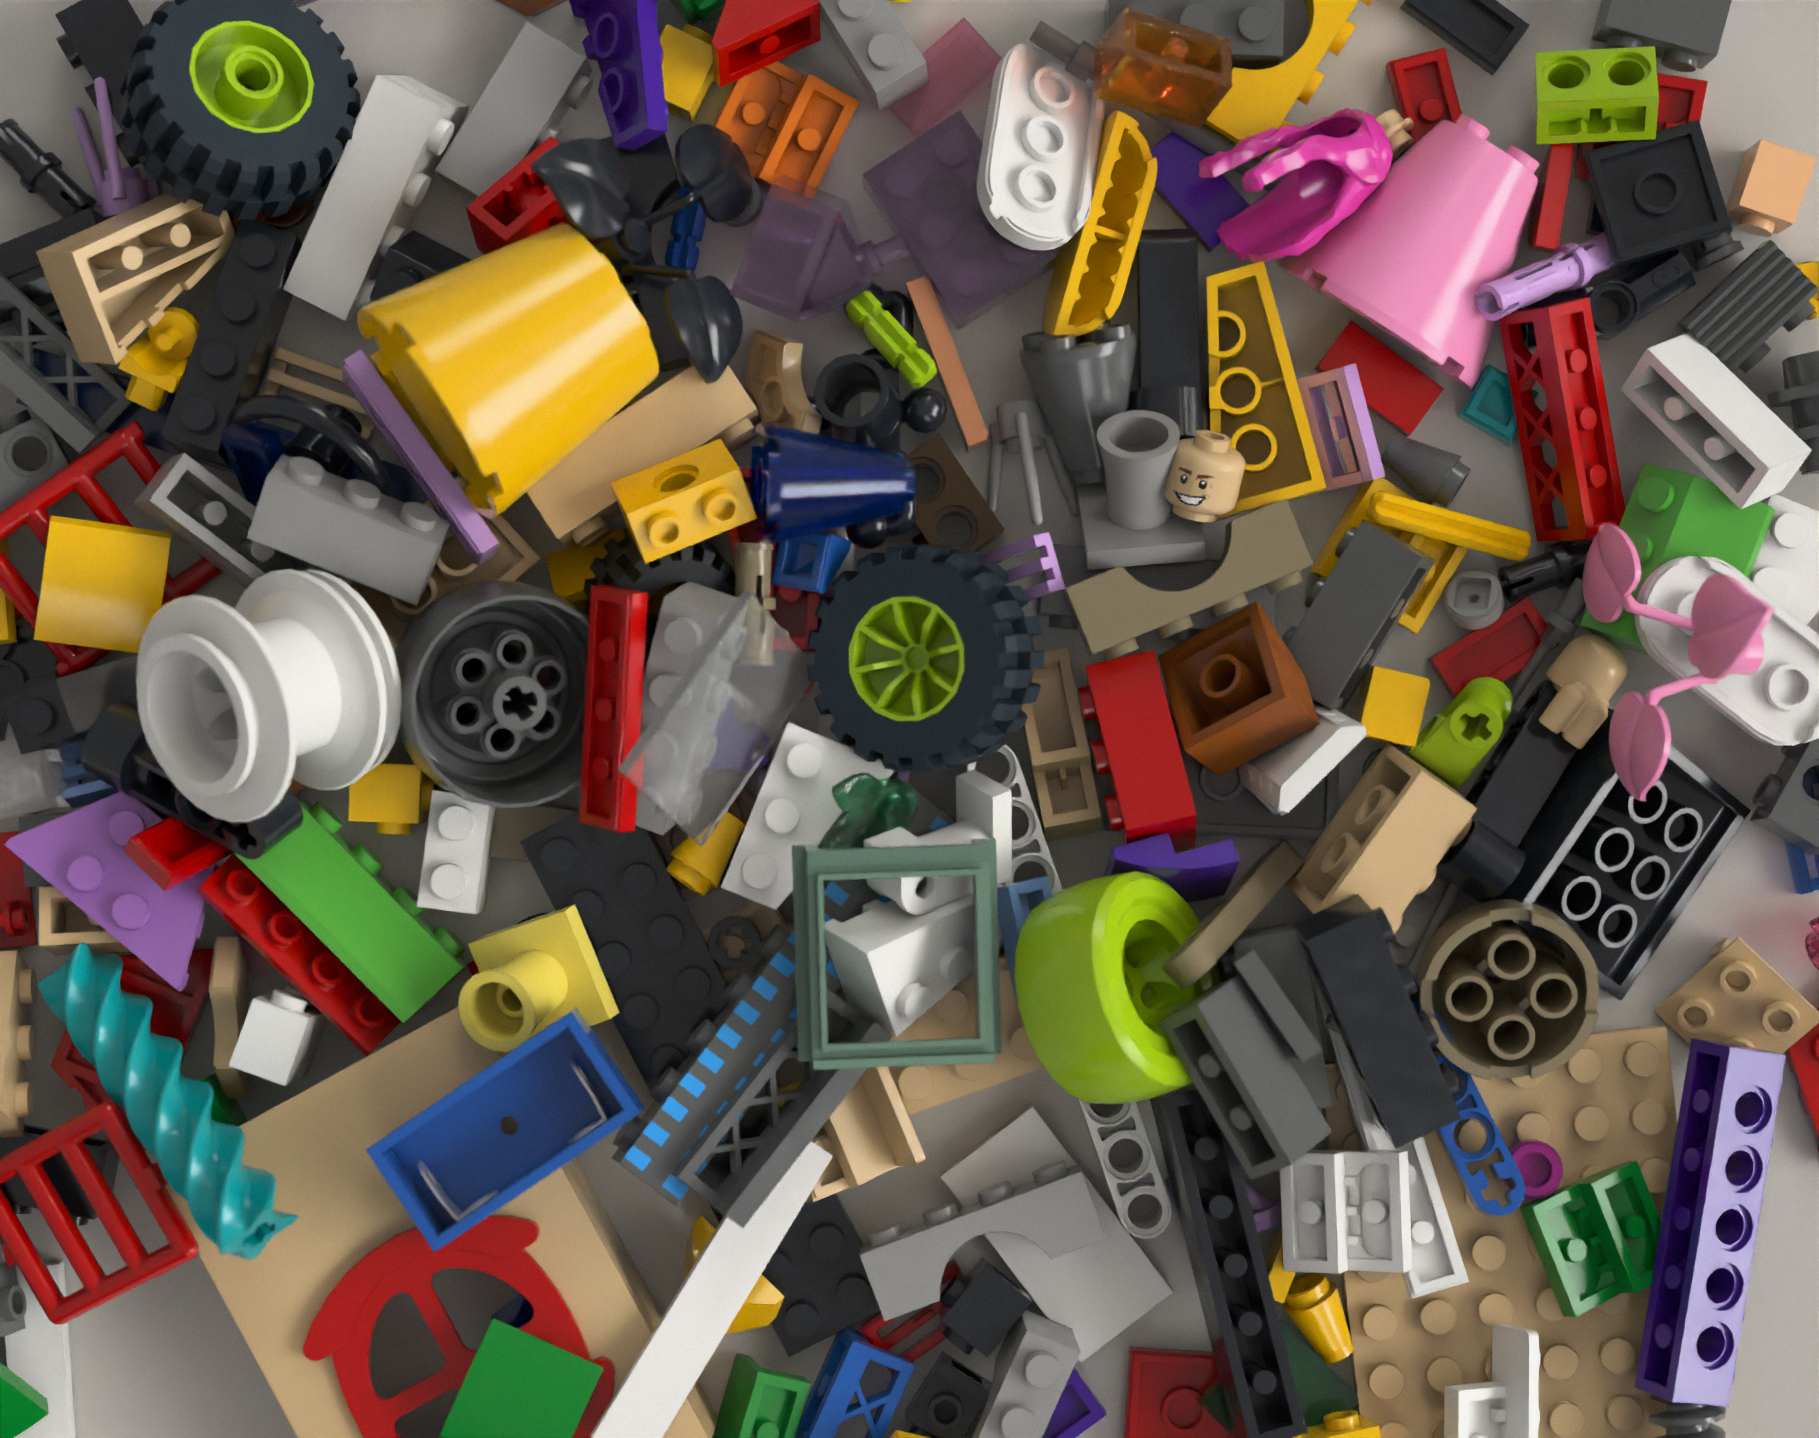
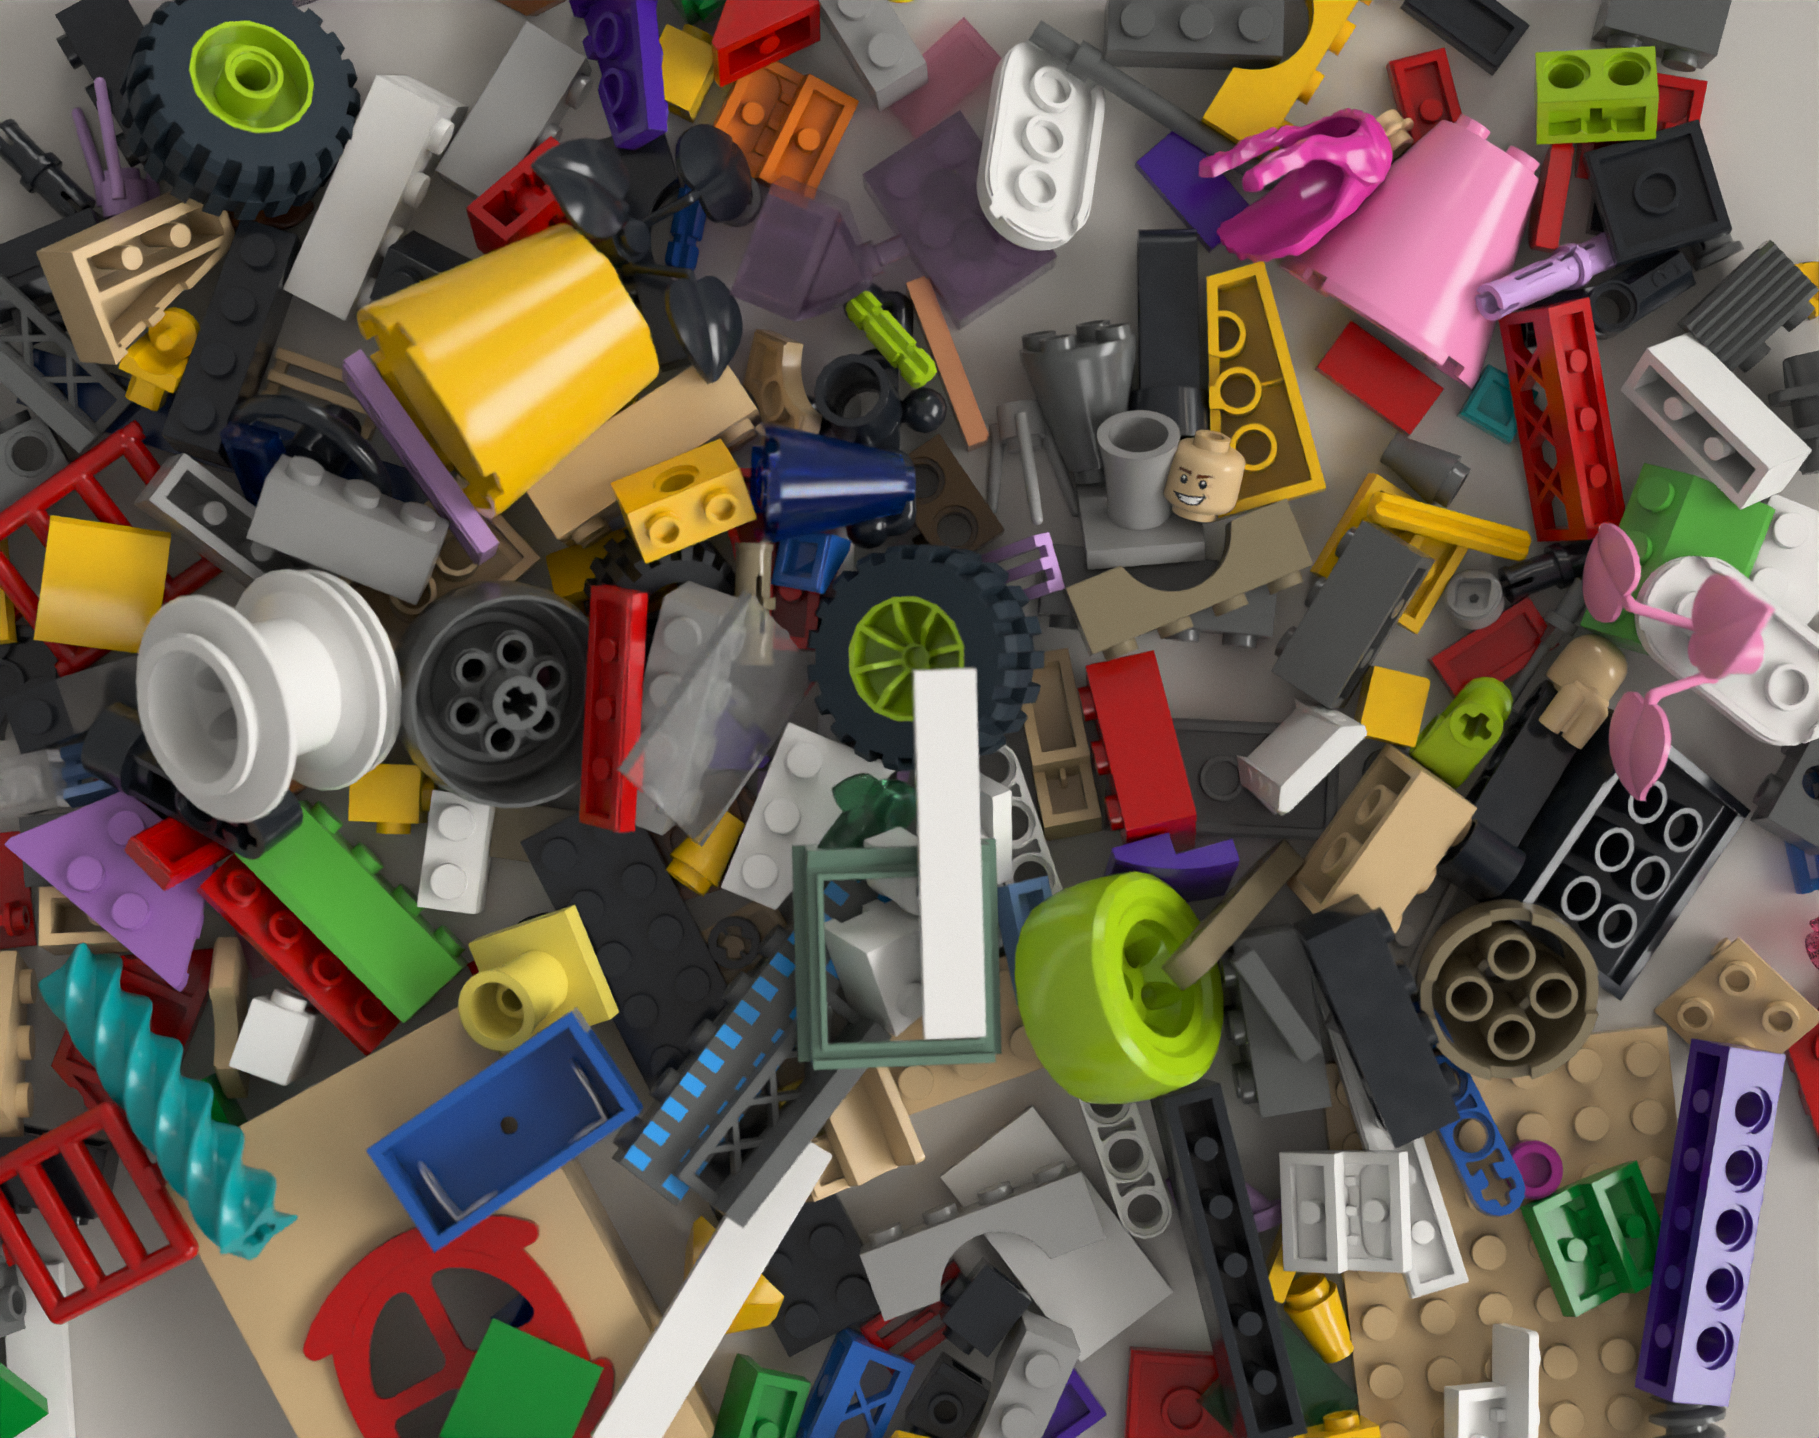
(949, 853): none -> white tile
(1099, 257): yellow brick -> none
(1162, 68): clear orange brick -> none
(1236, 691): dark orange slope -> none
(1245, 1077): dark grey brick -> none
(1349, 425): tile -> none
(1769, 188): light nougat brick -> none

